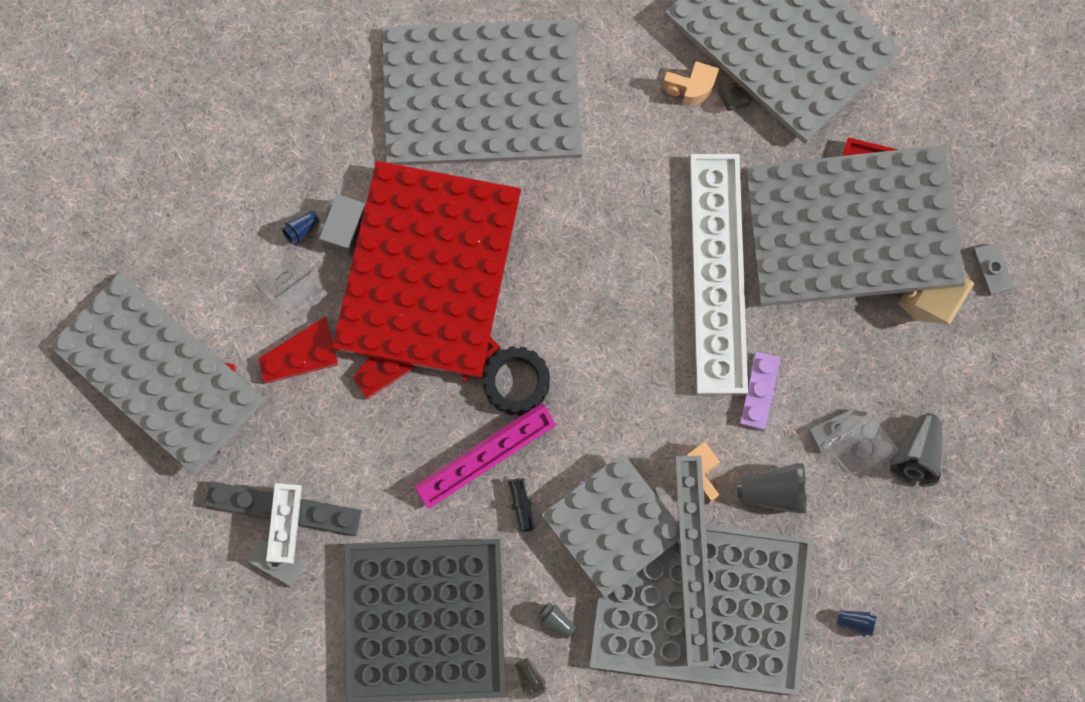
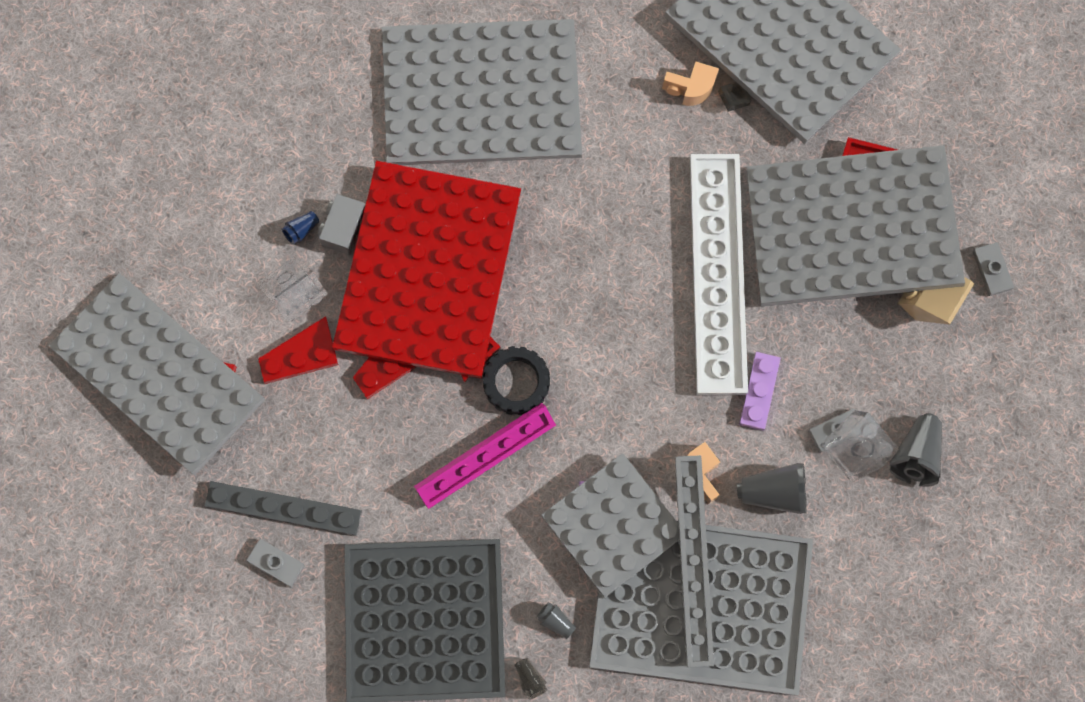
(284, 523): white plate -> none
(521, 505): black pin -> none
(857, 621): dark blue cone -> none

